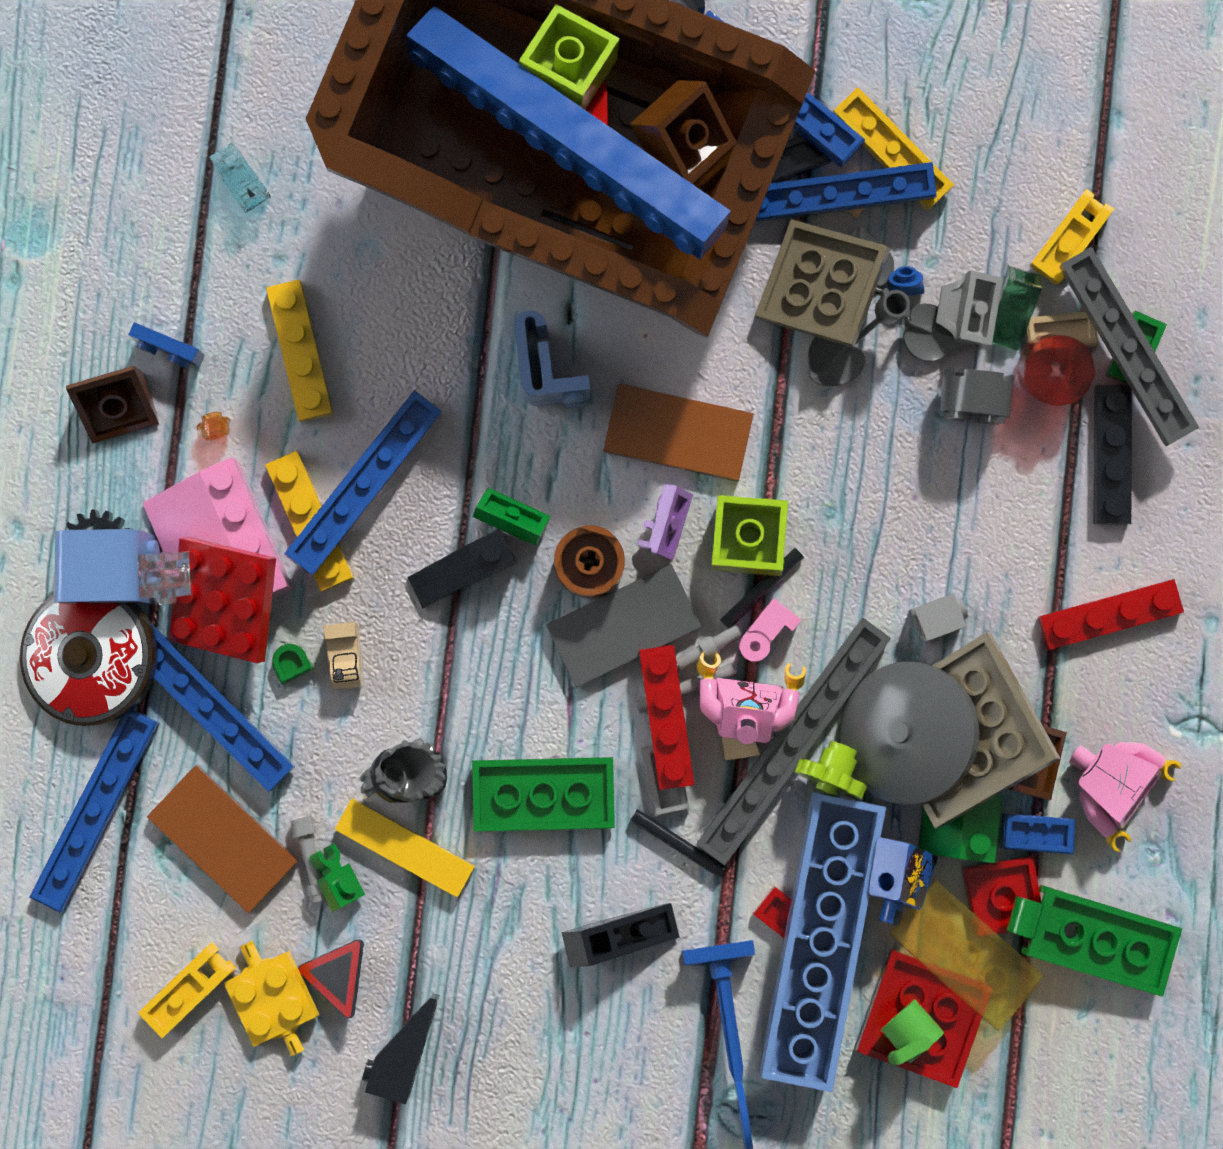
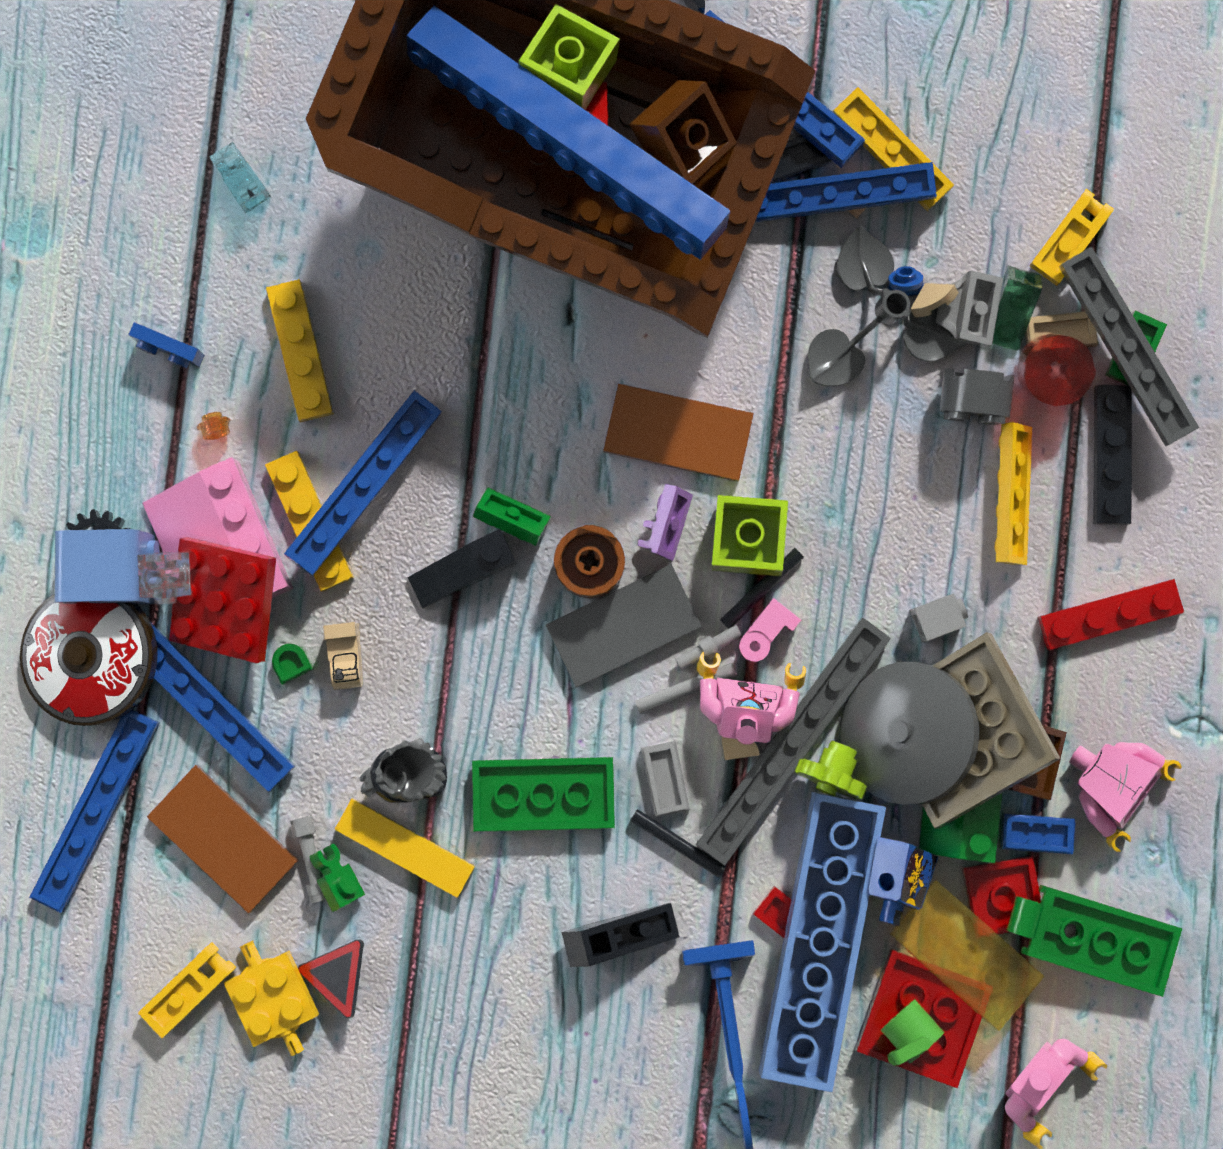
(114, 403): reddish brown slope -> none
(397, 1063): black slope -> none
(569, 391): medium blue piece -> none
(666, 717): red plate -> none
(822, 283): dark tan plate -> none
(932, 297): none -> tan tile
(1013, 494): none -> yellow plate
(1040, 1082): none -> bright pink torso

